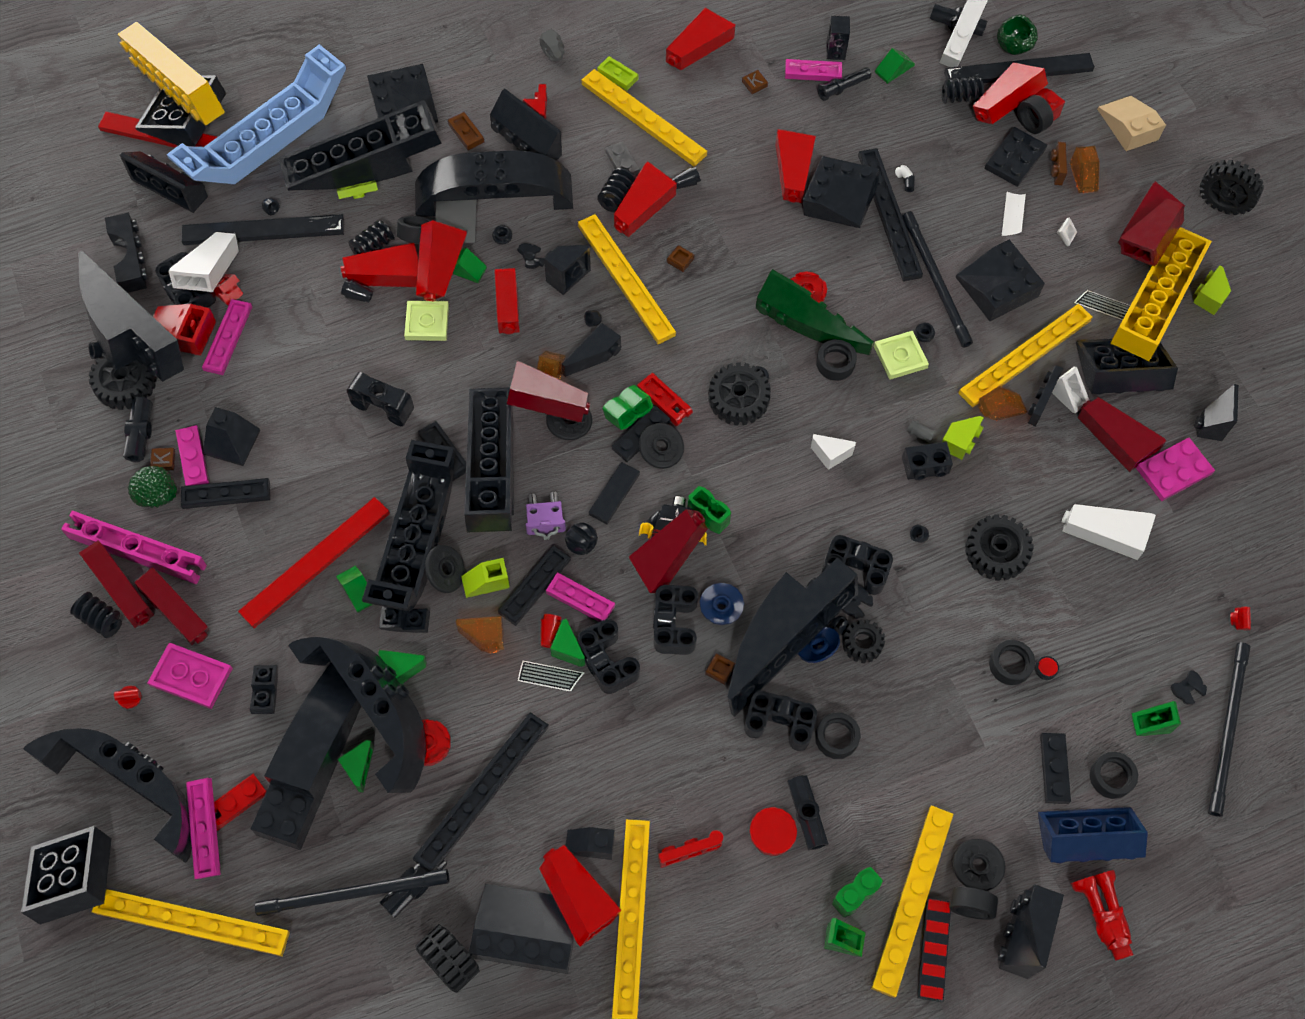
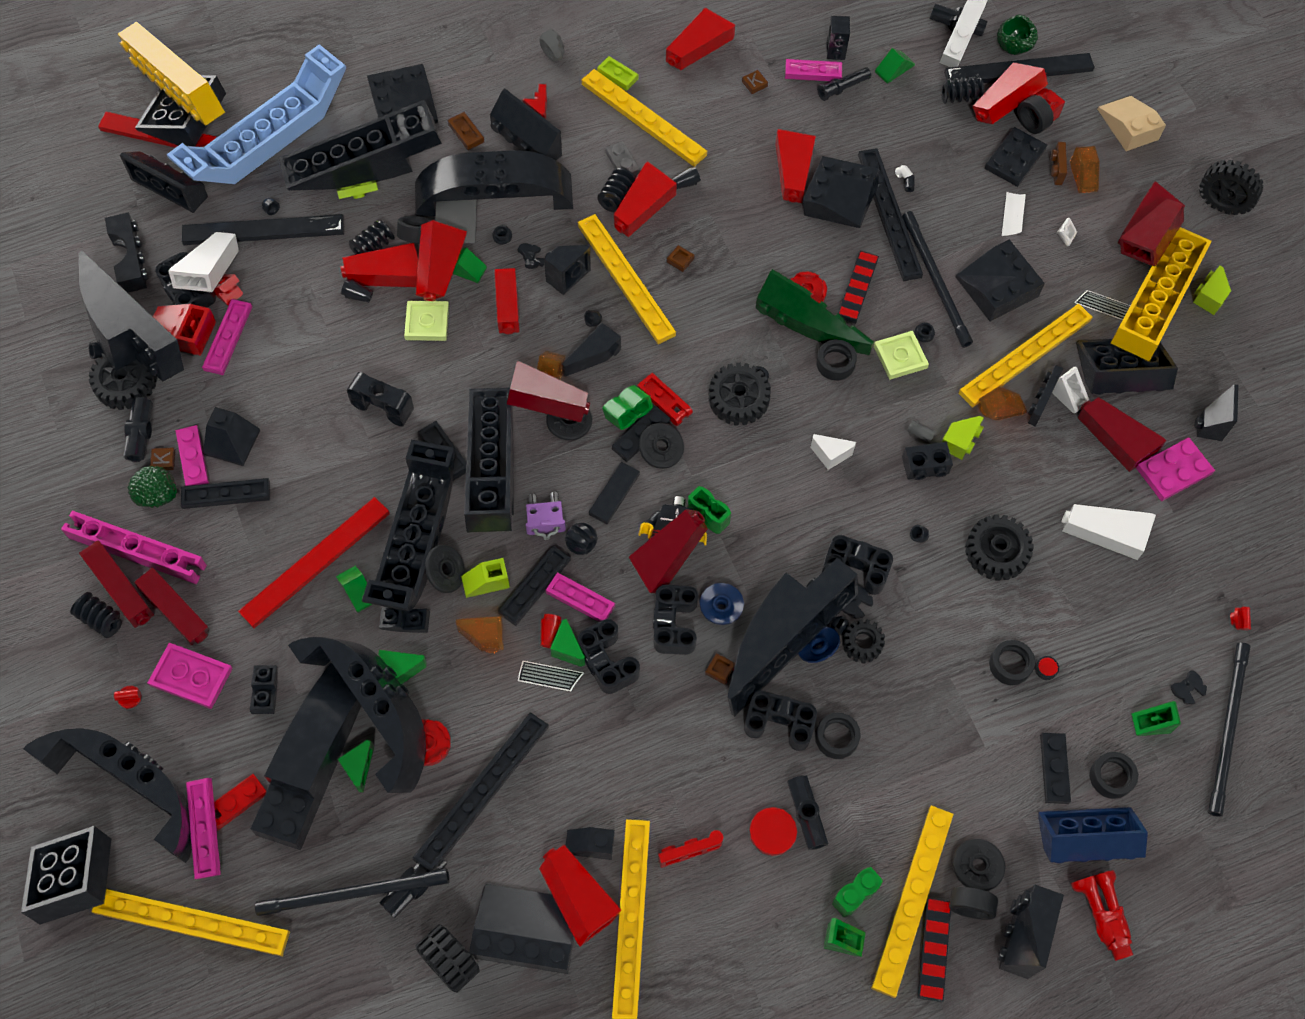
(858, 286): none -> tile

